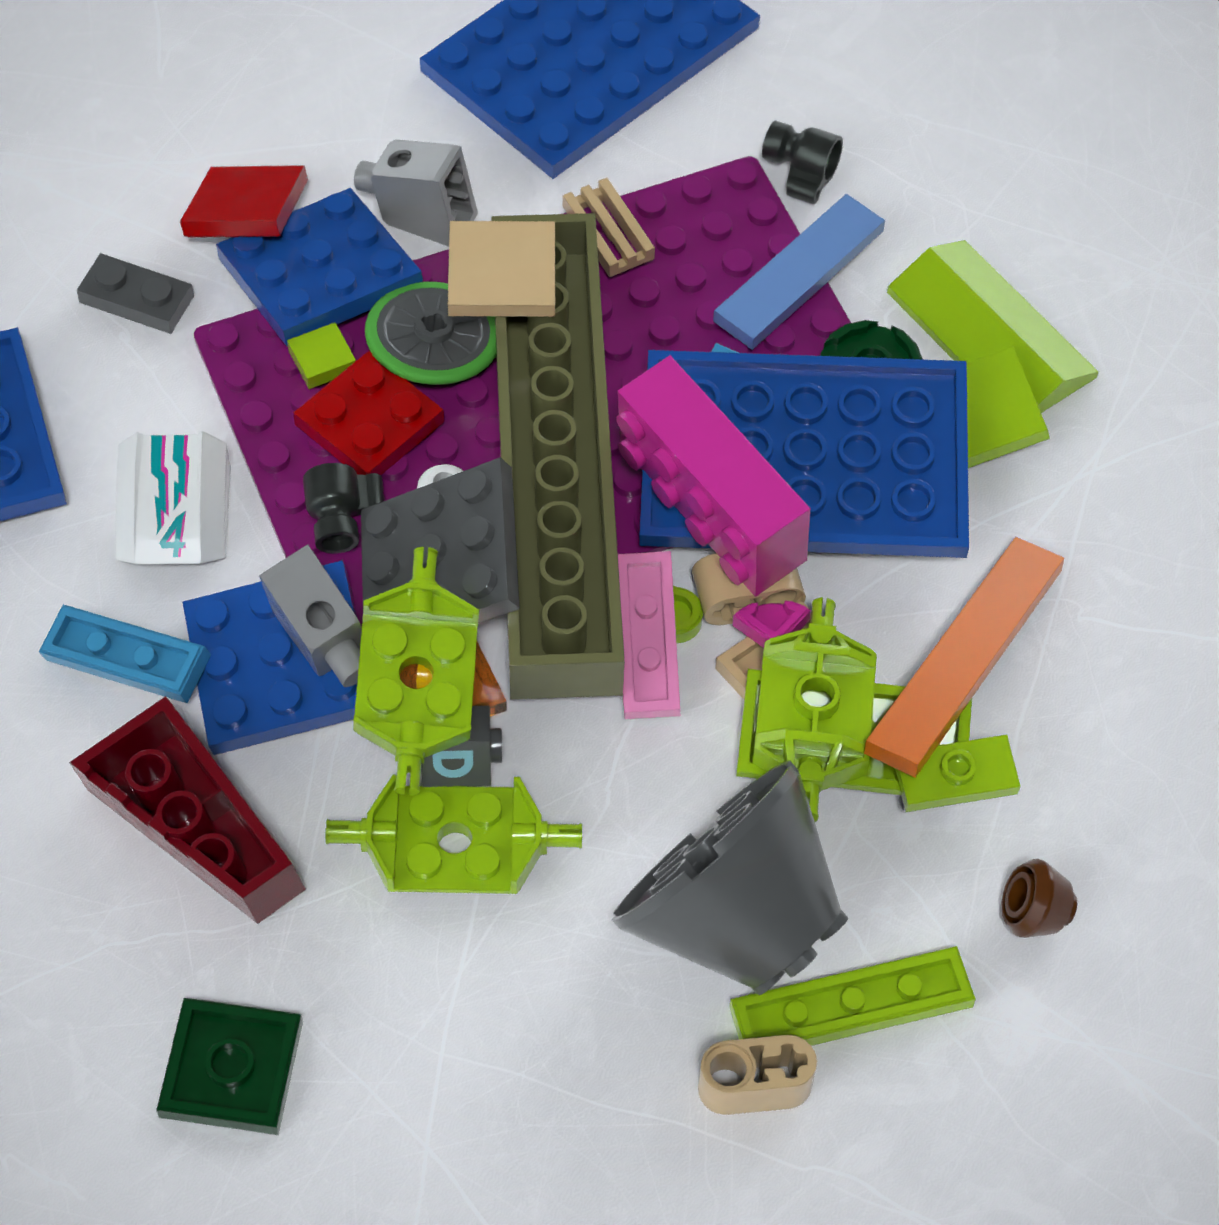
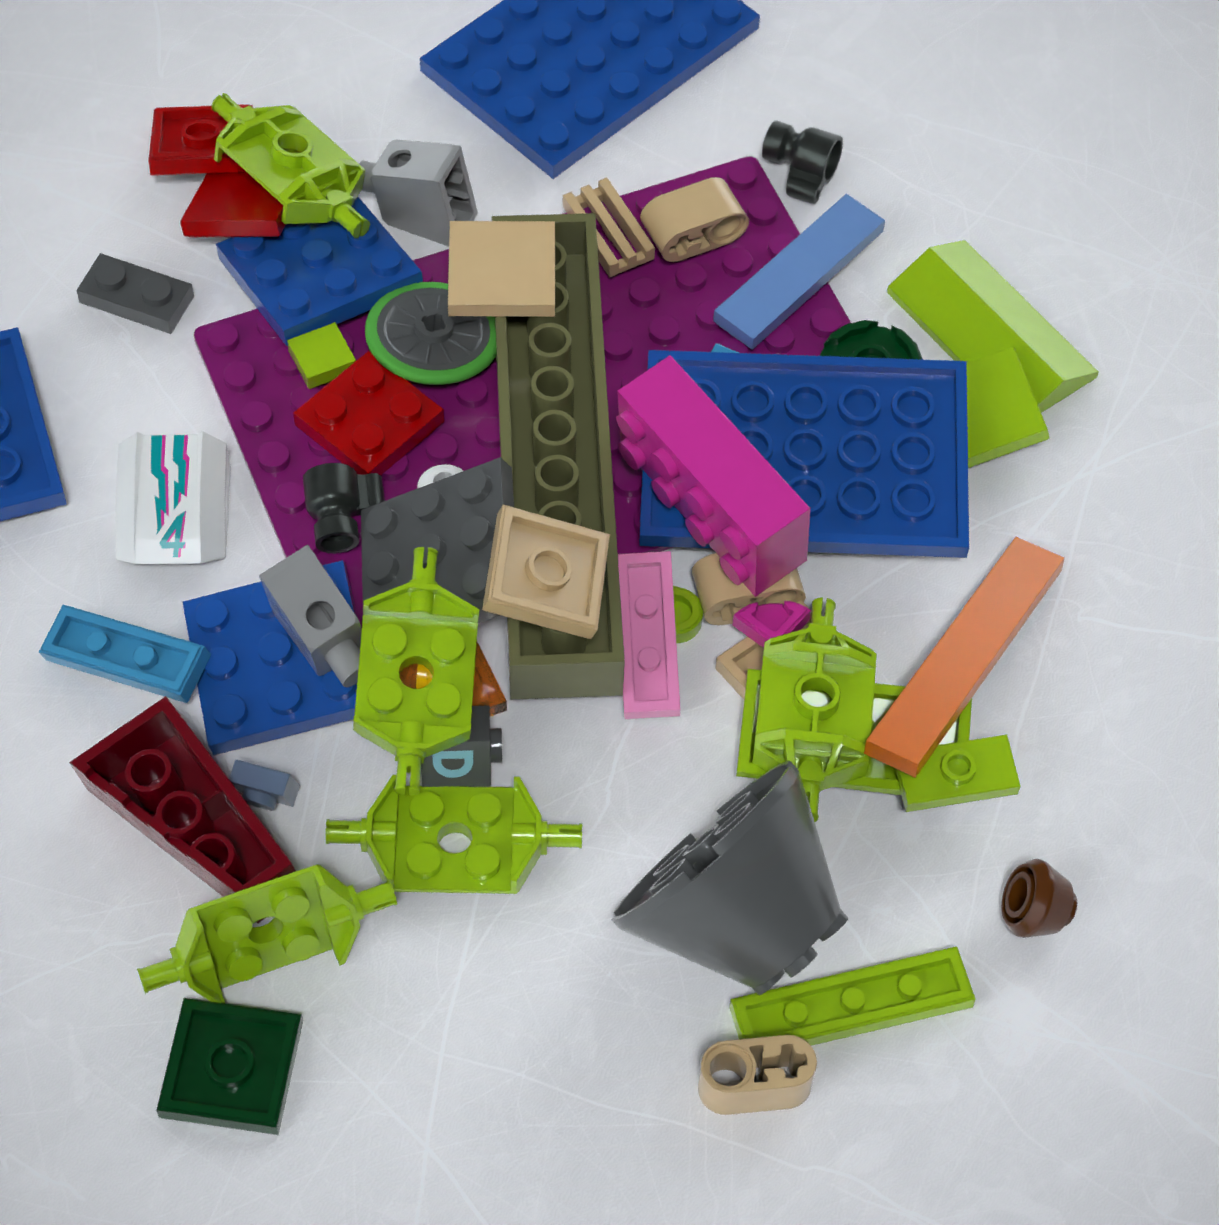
(186, 142): none -> red tile
(263, 786): none -> sand blue plate
(293, 163): none -> lime plate
(310, 917): none -> lime plate
(546, 572): none -> tan tile
(694, 219): none -> tan beam

